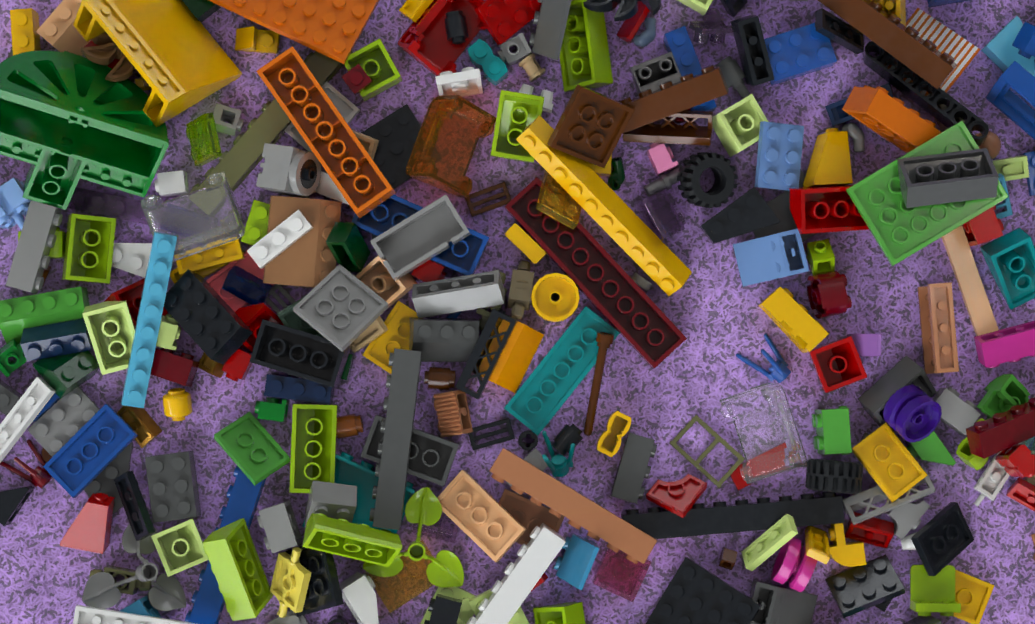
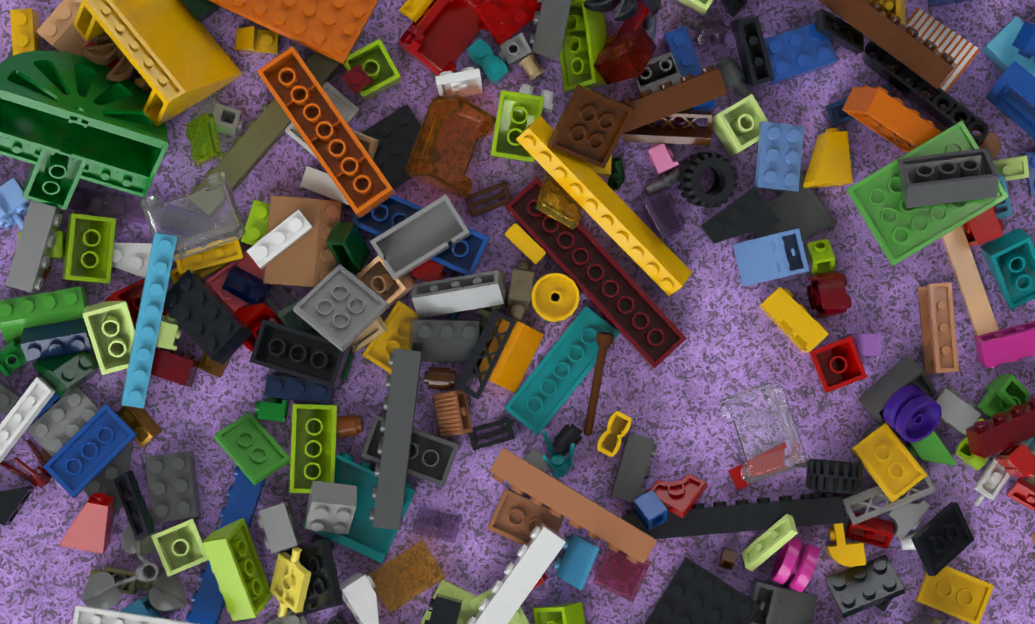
(172, 183): white brick -> none
(177, 404): yellow head -> none
(238, 365): red brick -> none
(289, 171): light grey piece -> none
(351, 540): lime slope -> none
(444, 569): lime plant -> none
(456, 27): black brick -> none
(480, 516): light nougat plate -> none
(532, 445): black bush -> none
(624, 56): none -> clear red brick
(641, 281): light grey tile -> none
(650, 510): none -> blue brick
(718, 439): olive window -> none
(778, 369): blue plant -> none
(817, 544): yellow tile -> none
(824, 210): red slope -> none
(832, 431): bright green brick -> none
(857, 135): light grey arm -> none
(933, 592): lime bracket -> none

